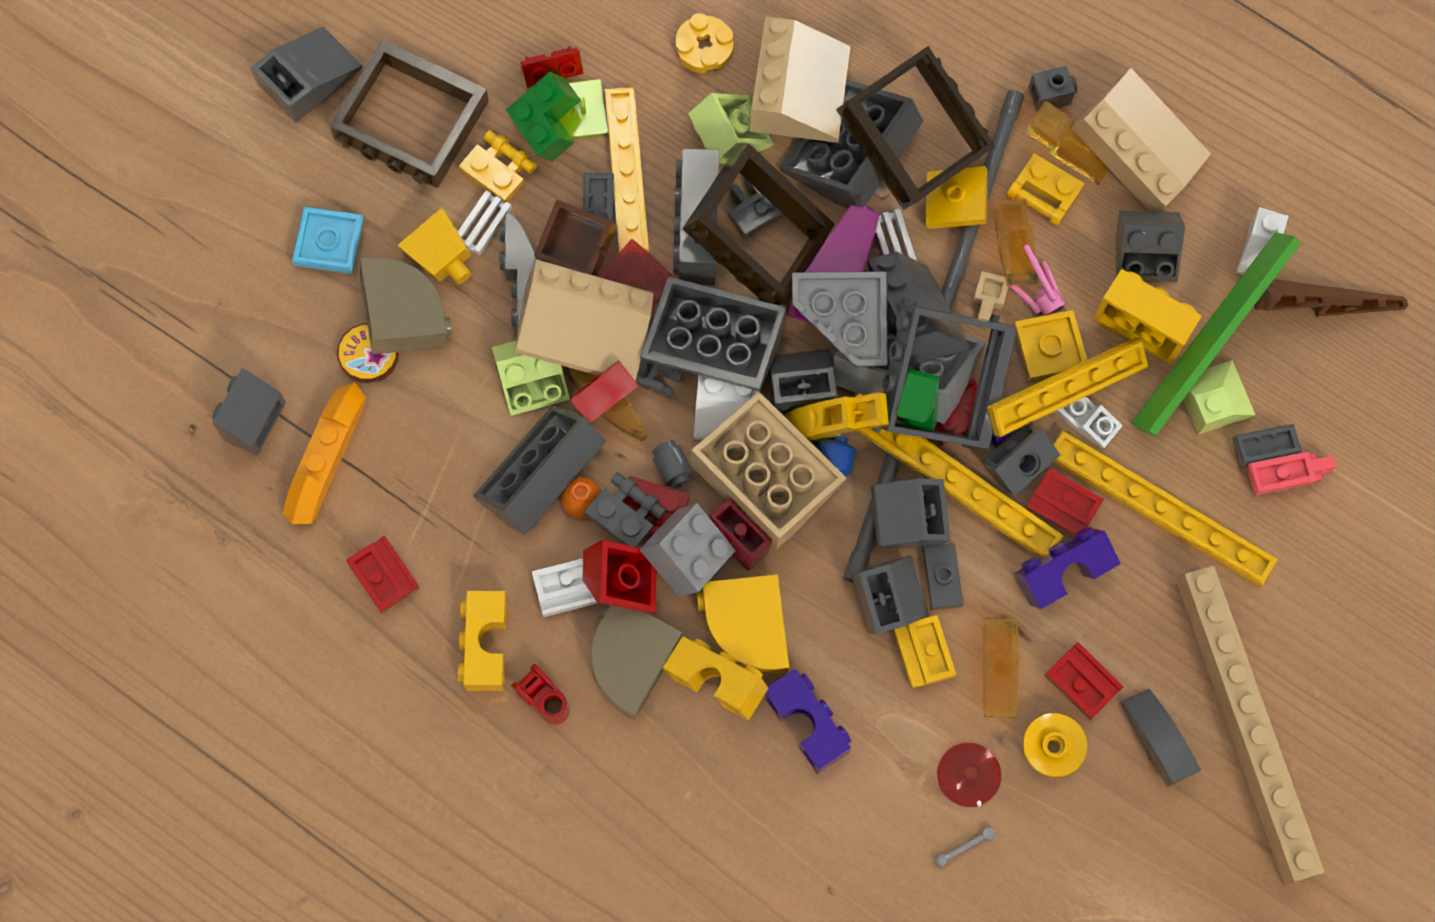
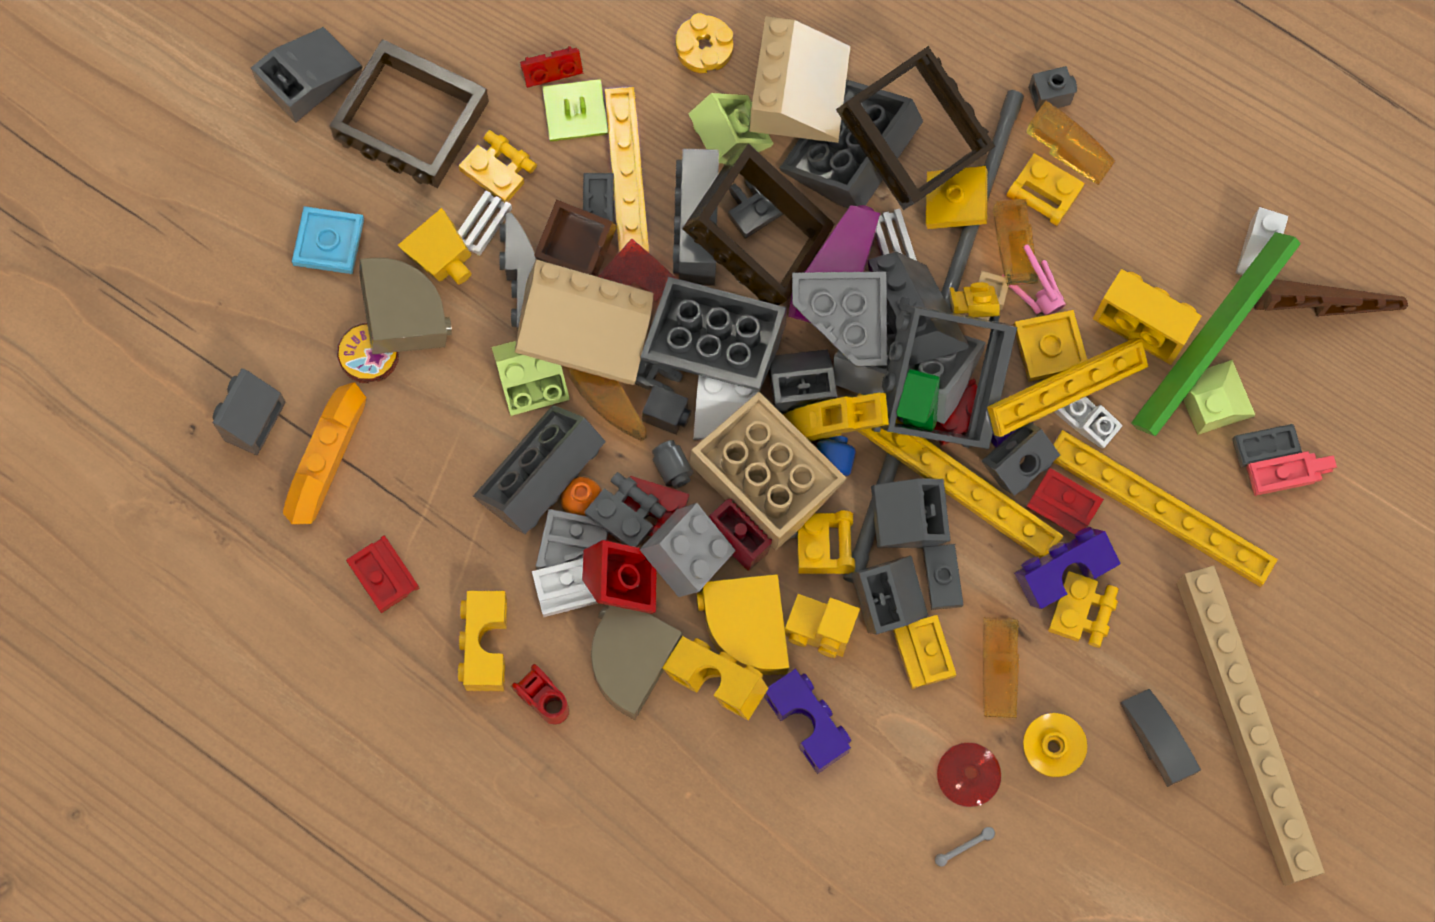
(539, 114): green brick -> none
(566, 538): none -> light grey wing
(604, 391): tile -> none
(666, 410): none -> black brick
(815, 544): none -> yellow plate
(821, 625): none -> yellow brick
(976, 300): none -> yellow plate
(1072, 610): none -> yellow plate
(1083, 680): red plate -> none
(1141, 142): tan slope -> none
(1150, 244): dark grey slope -> none

